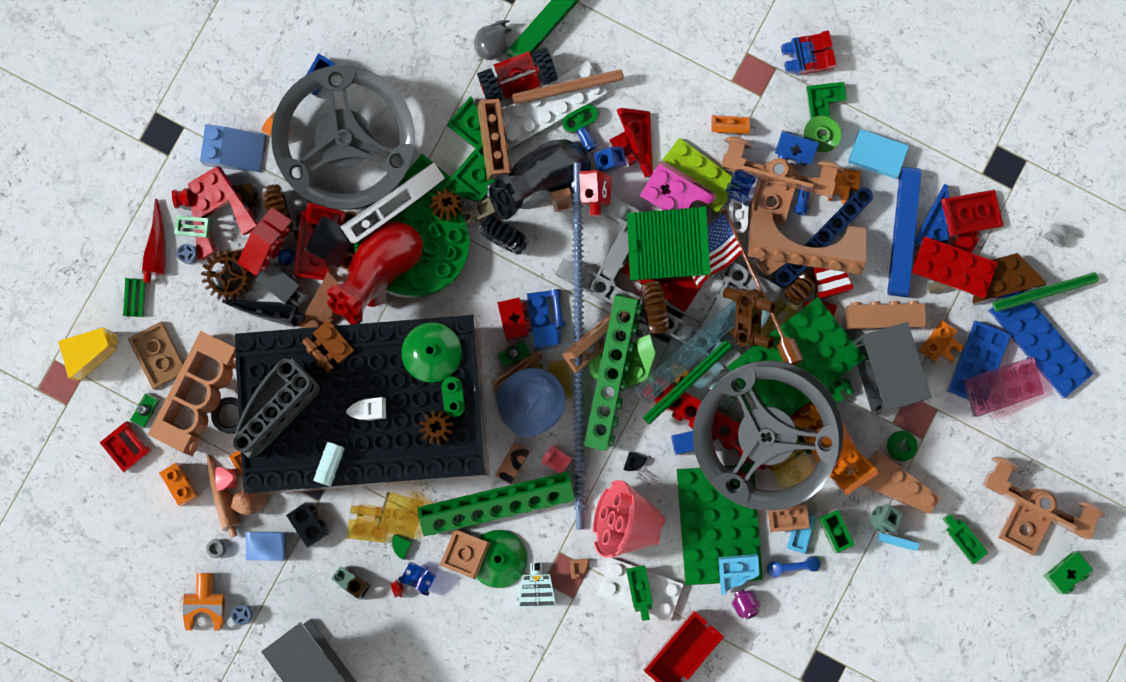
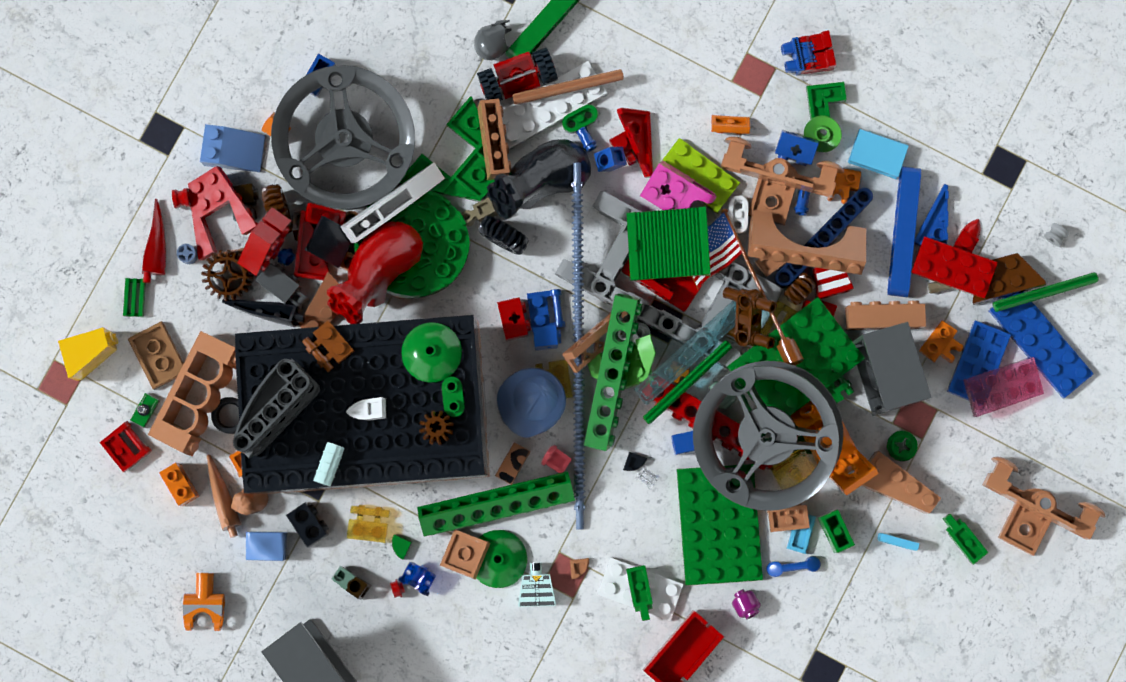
(206, 227): tile -> none
(216, 548): light grey plate -> none
(225, 478): coral tile -> none
(239, 613): sand blue wheel -> none
(399, 515): clear yellow plate -> none
(441, 201): reddish brown gear -> none
(513, 354): green piece -> none
(528, 362): nougat axle -> none
(561, 199): nougat tile -> none
(595, 190): red torso -> none
(625, 521): coral cone -> none
(654, 307): reddish brown gear -> none
(737, 570): medium azure wing -> none
(740, 186): clear blue piece -> none
(886, 518): sand green brick -> none
(972, 213): red tile -> none
(1058, 574): green brick -> none

